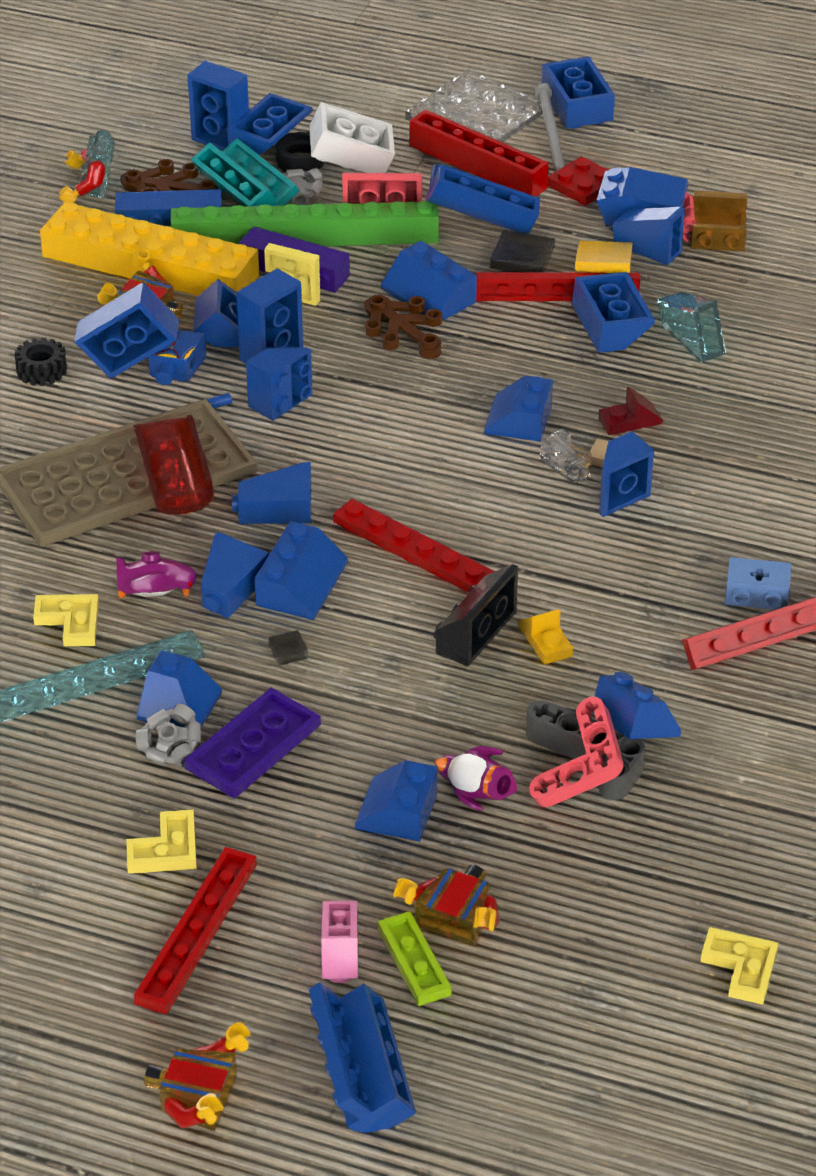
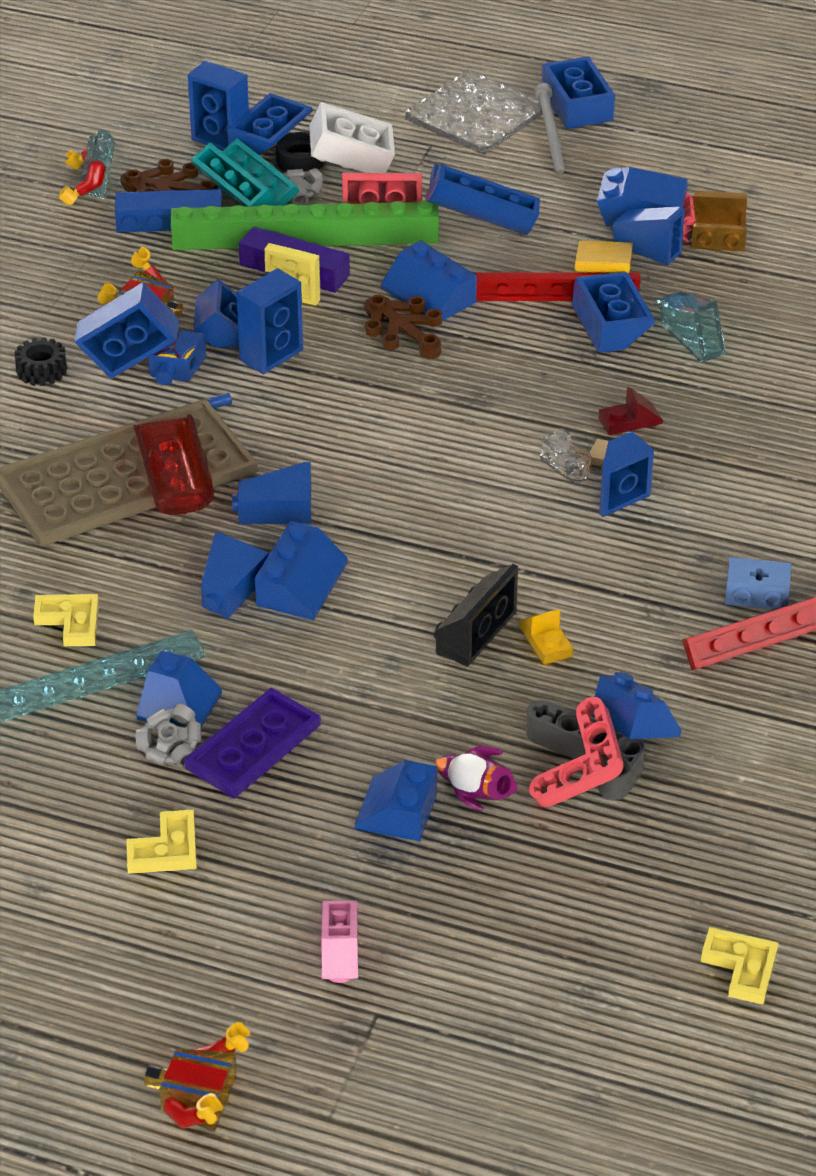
(153, 576): magenta animal -> none
(181, 257): yellow brick -> none
(195, 931): red plate -> none
(278, 380): blue slope -> none
(288, 647): clear smoke tile -> none
(362, 1058): blue brick -> none
(410, 545): red plate -> none
(414, 958): lime plate -> none
(452, 903): torso -> none
(477, 153): red brick -> none
(521, 409): blue slope -> none
(522, 252): clear smoke plate -> none
(578, 180): red plate -> none

